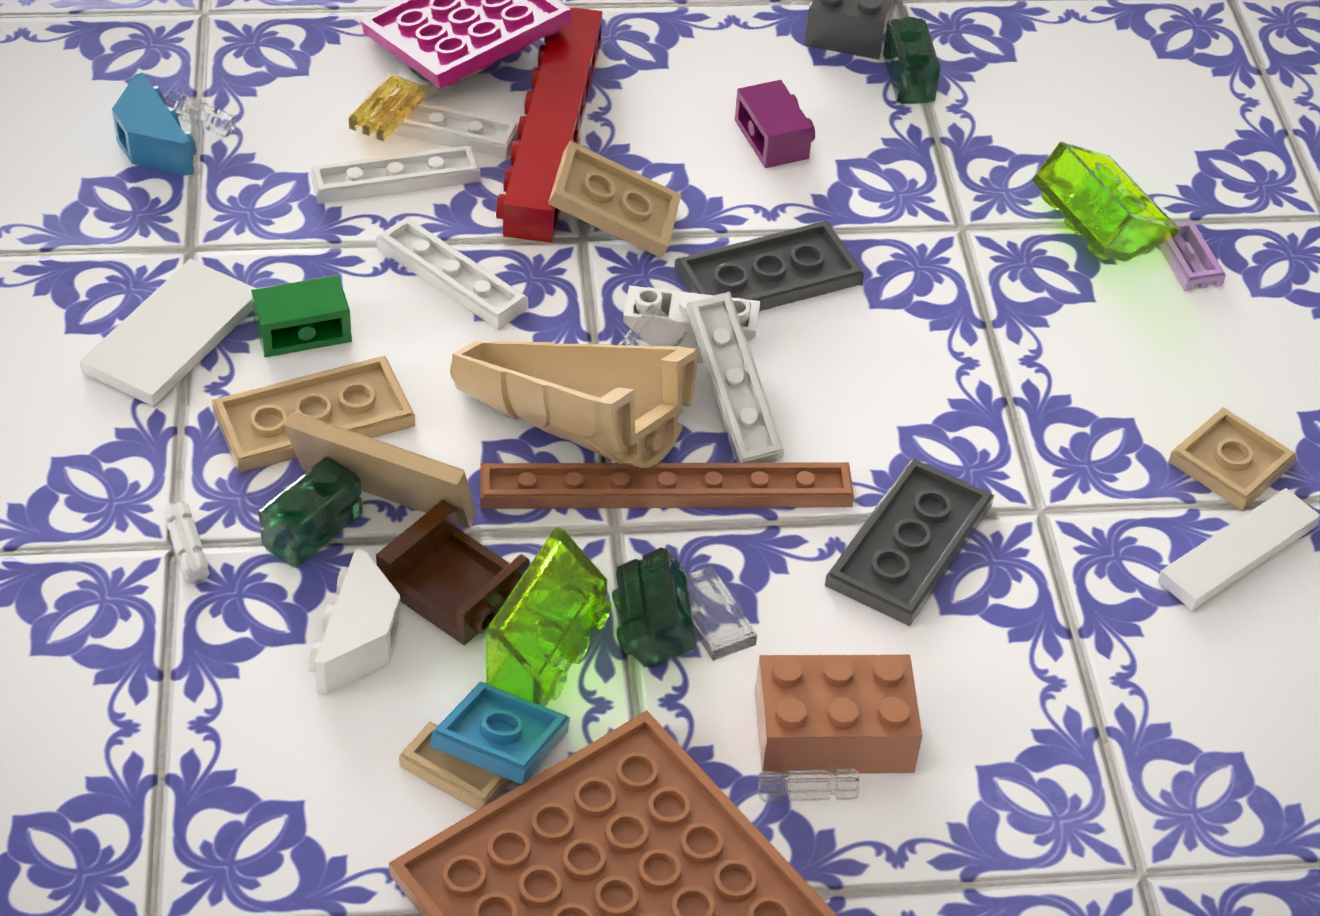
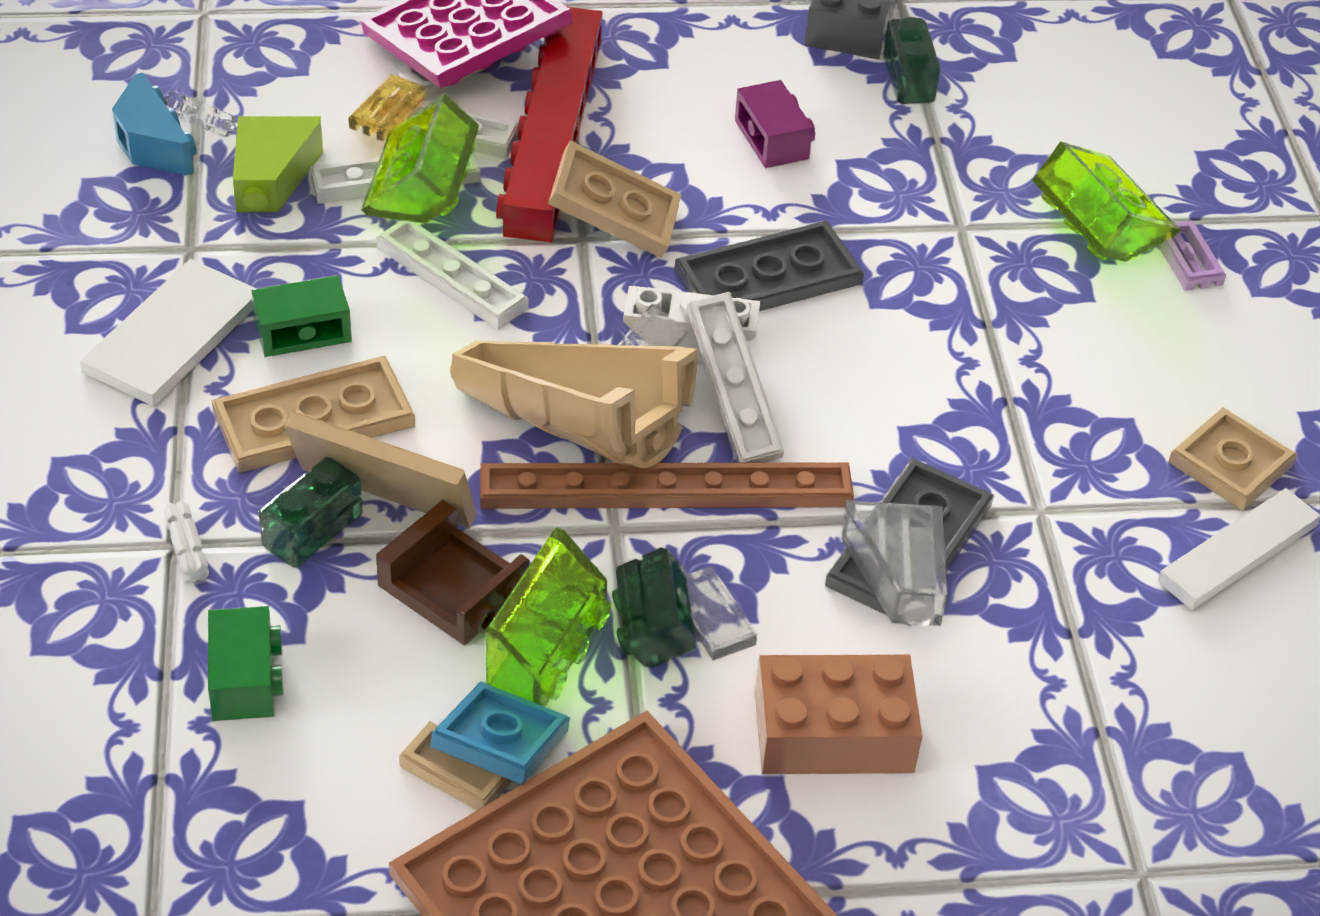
(241, 663): none -> green brick
(273, 159): none -> lime slope
(358, 627): white slope -> none
(423, 164): none -> clear neon green slope
(808, 785): clear axle -> none
(900, 557): none -> clear slope

